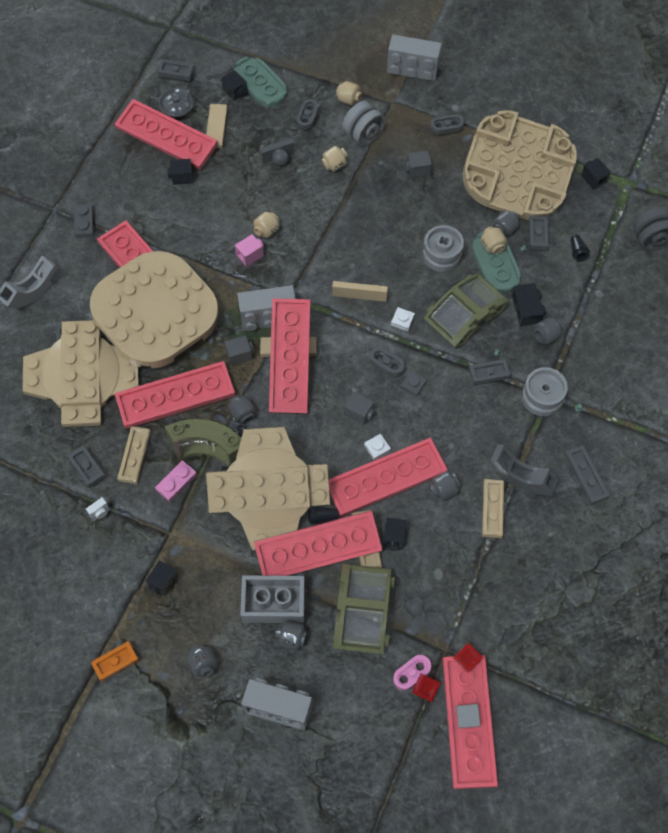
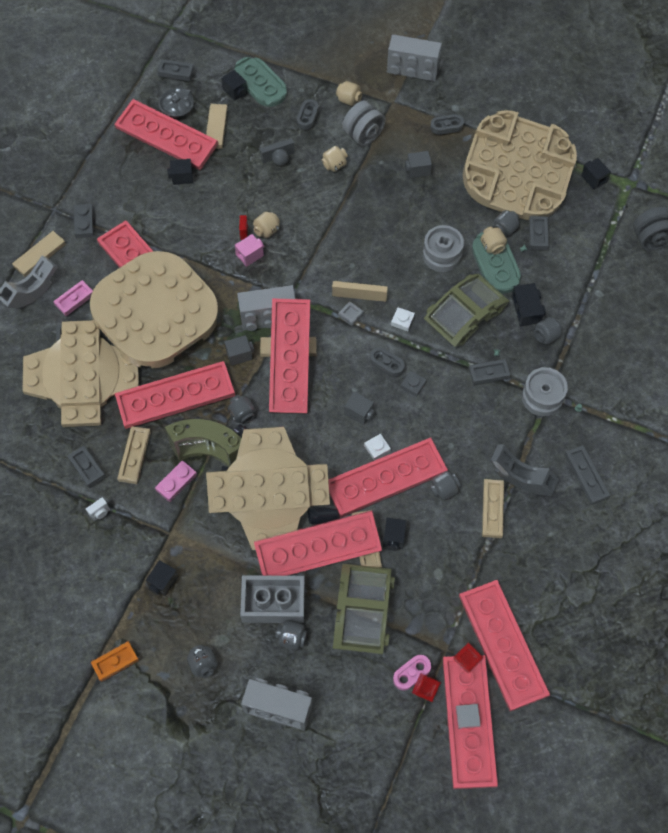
(46, 247): none -> tan tile
(73, 298): none -> bright pink plate
(243, 227): none -> red tile
(350, 313): none -> light grey tile
(504, 645): none -> coral plate
(580, 251): black cone -> none

